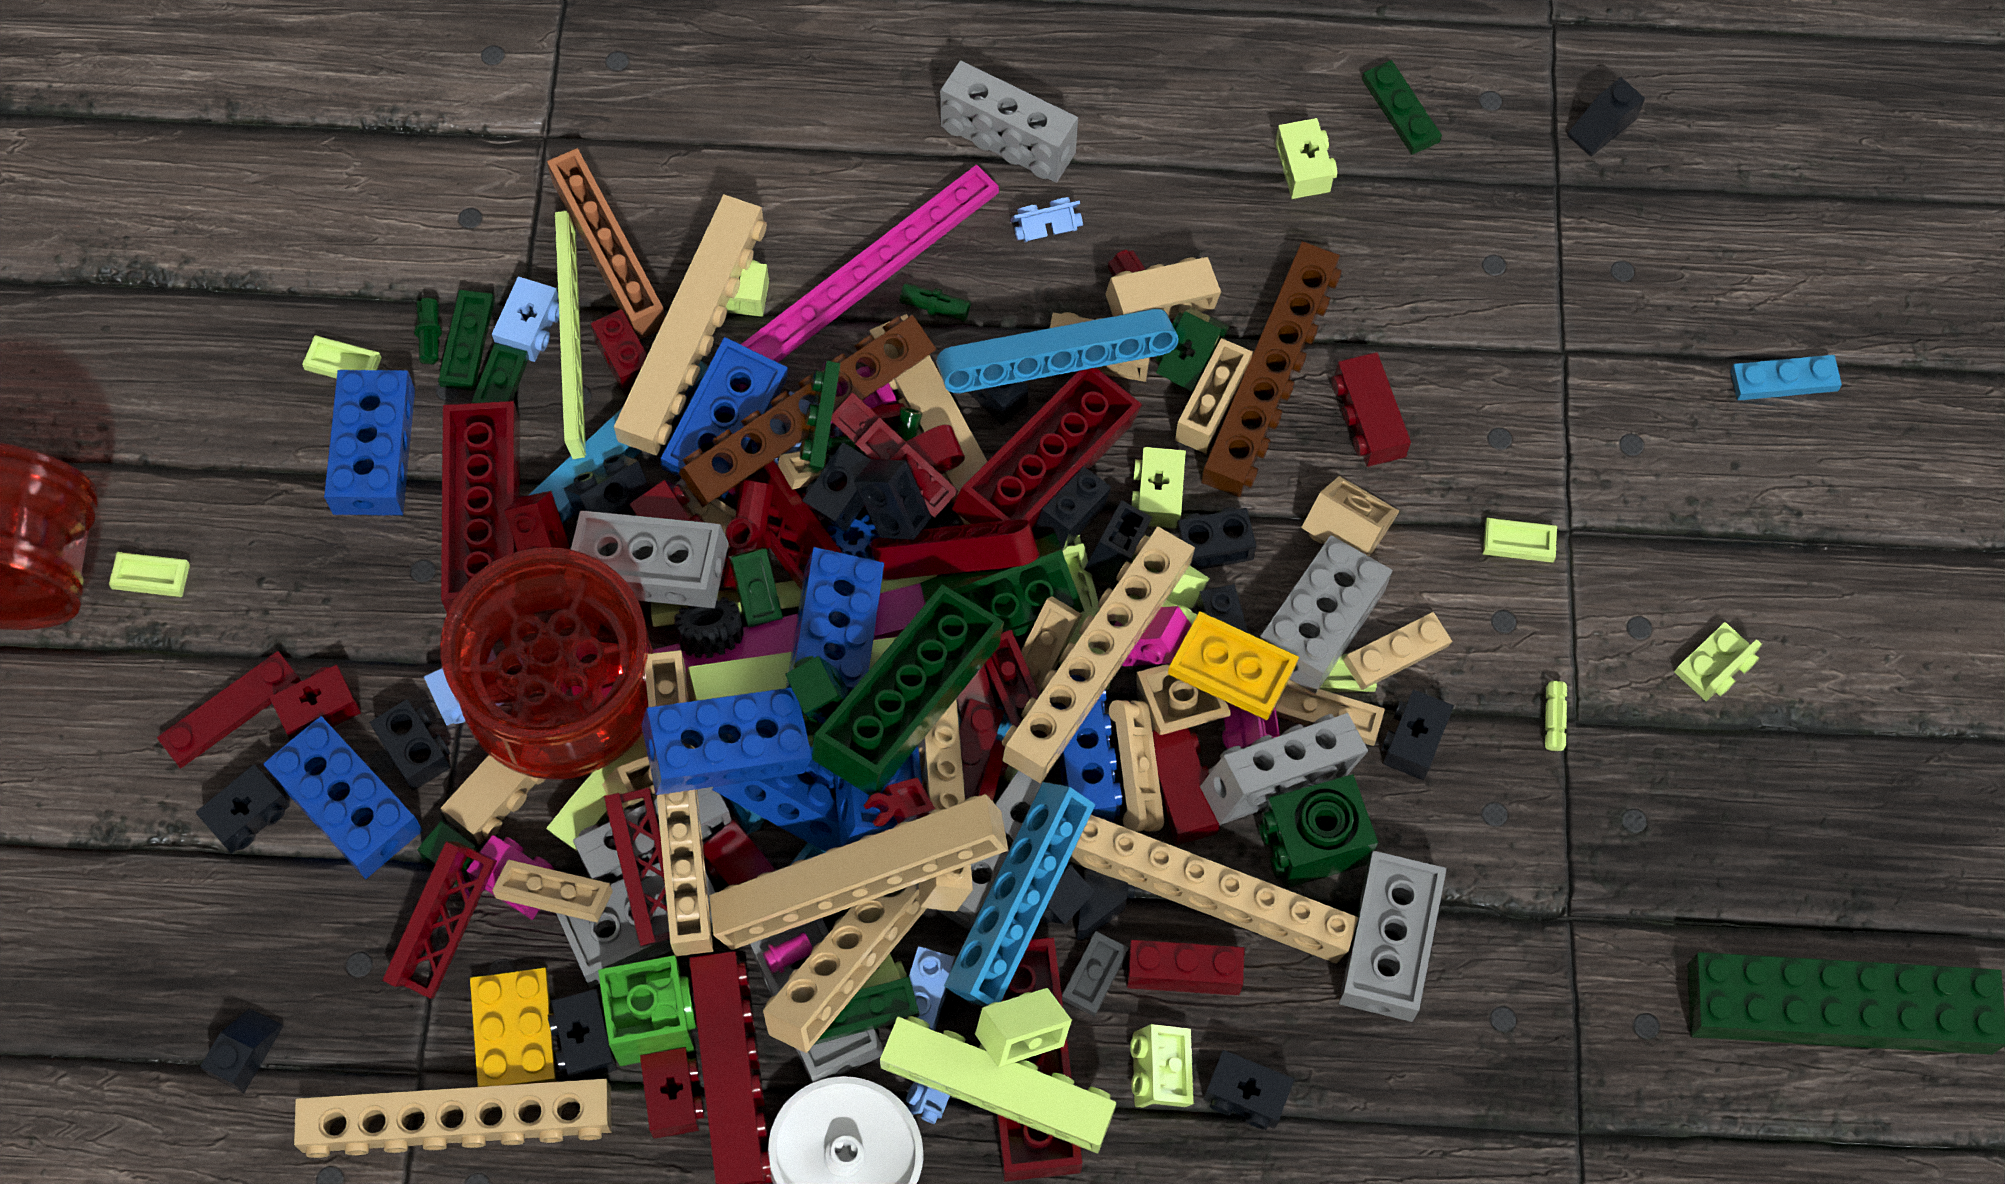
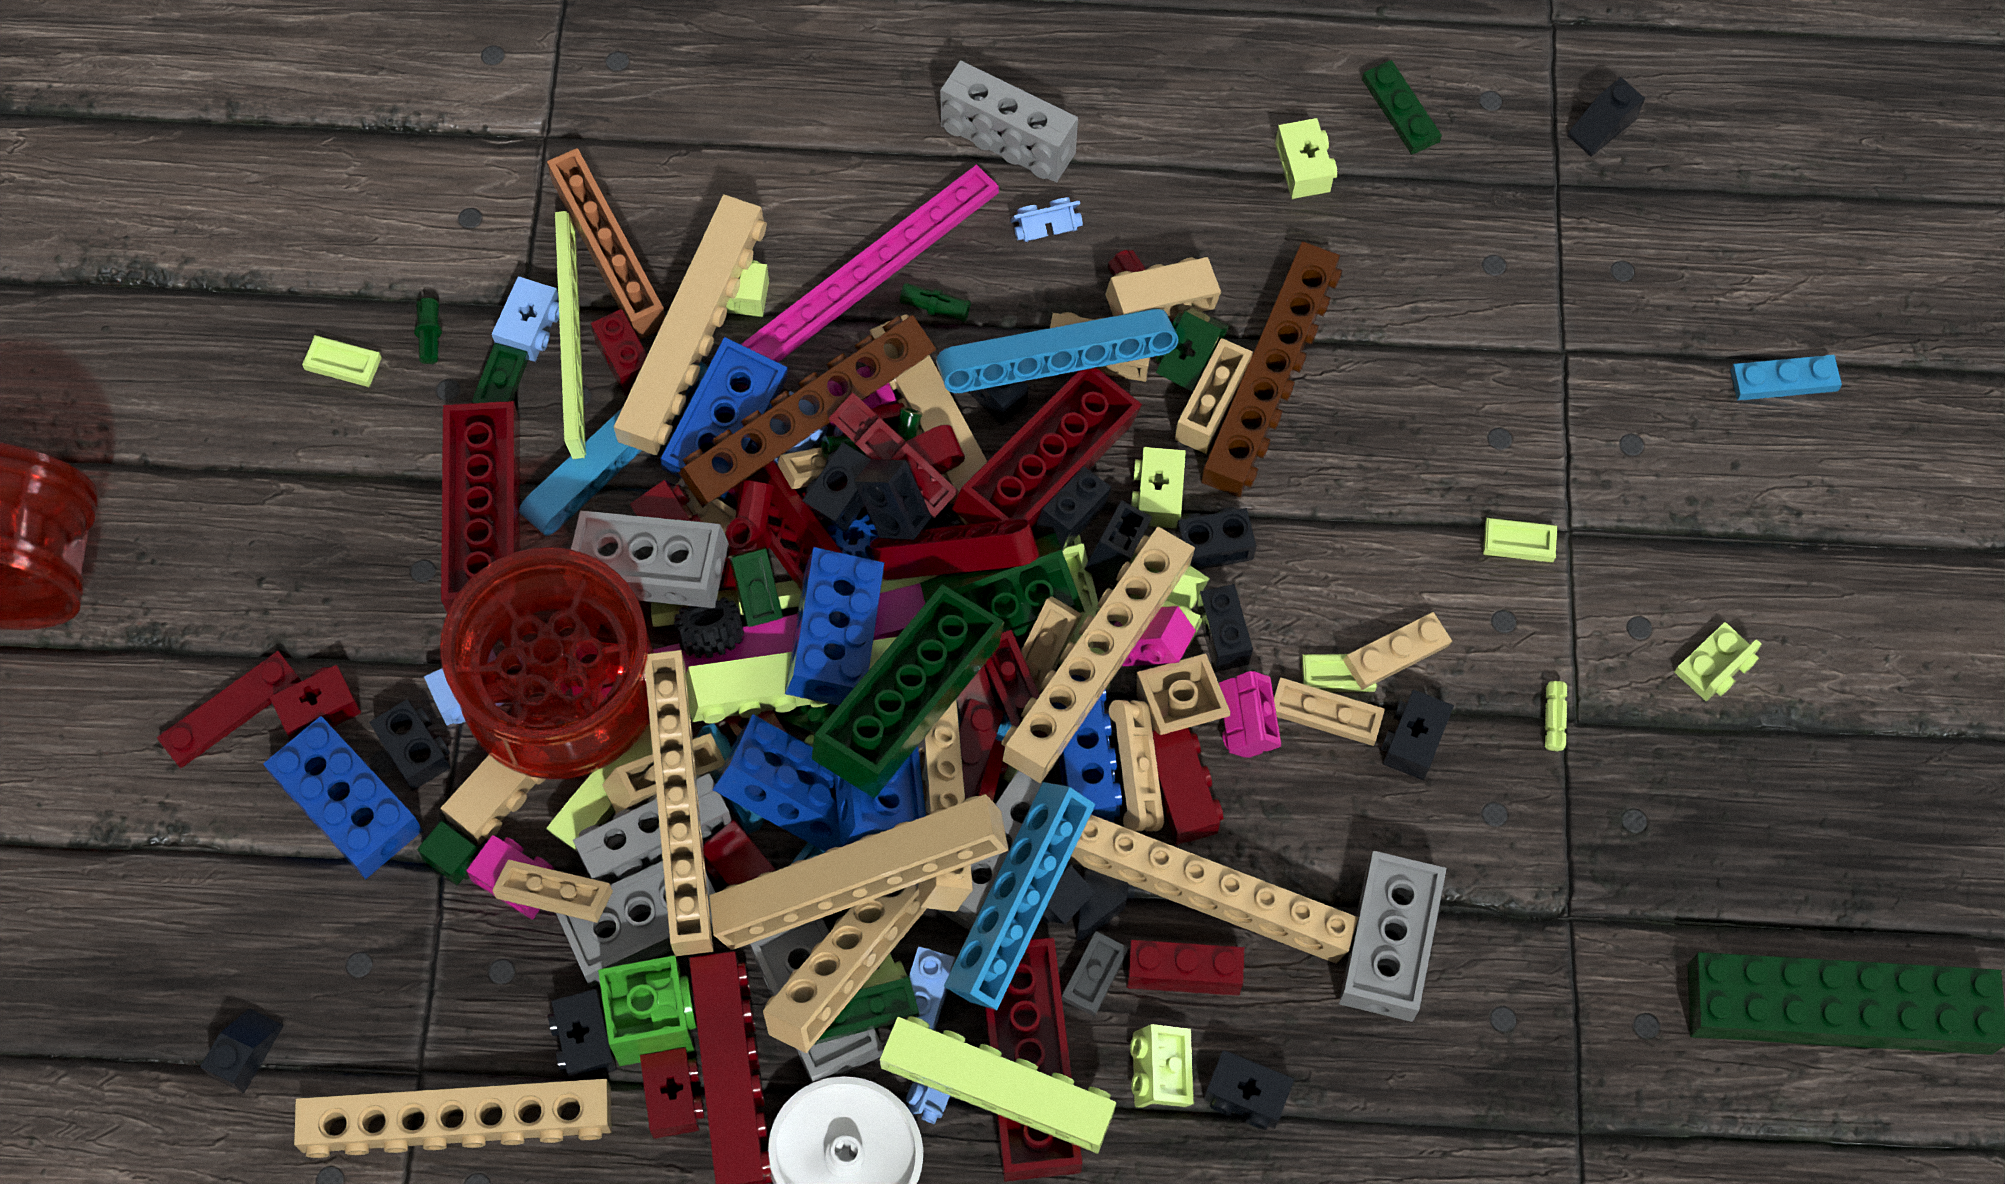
(149, 574): yellowish green tile -> none
(248, 791): black brick -> none
(370, 442): blue brick -> none
(427, 912): dark red fence -> none
(466, 340): dark green plate -> none
(512, 1028): yellow plate -> none
(536, 522): dark red brick -> none
(625, 482): black brick -> none
(628, 861): dark red fence -> none
(722, 763): blue brick -> none
(787, 953): dark pink pin -> none
(817, 687): dark green brick -> none
(819, 416): dark green plate -> none
(902, 800): dark red plate -> none
(1023, 1027): yellowish green brick -> none
(1233, 665): yellow plate -> none
(1281, 765): light grey brick -> none
(1317, 831): dark green brick -> none
(1327, 610): light grey brick -> none
(1349, 516): tan slope -> none
(1371, 409): dark red brick -> none

